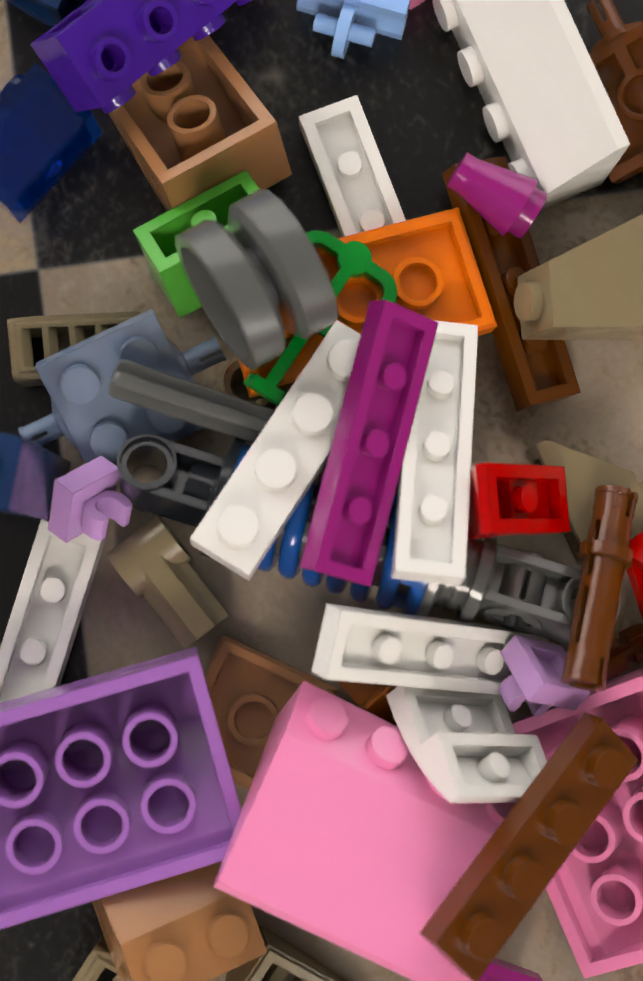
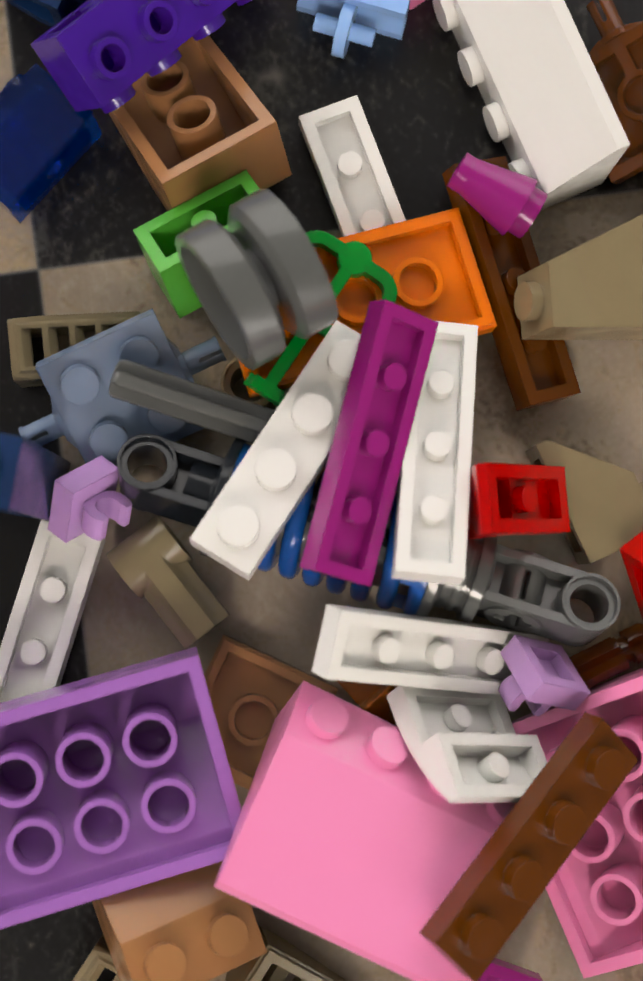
(597, 602): reddish brown pin -> none

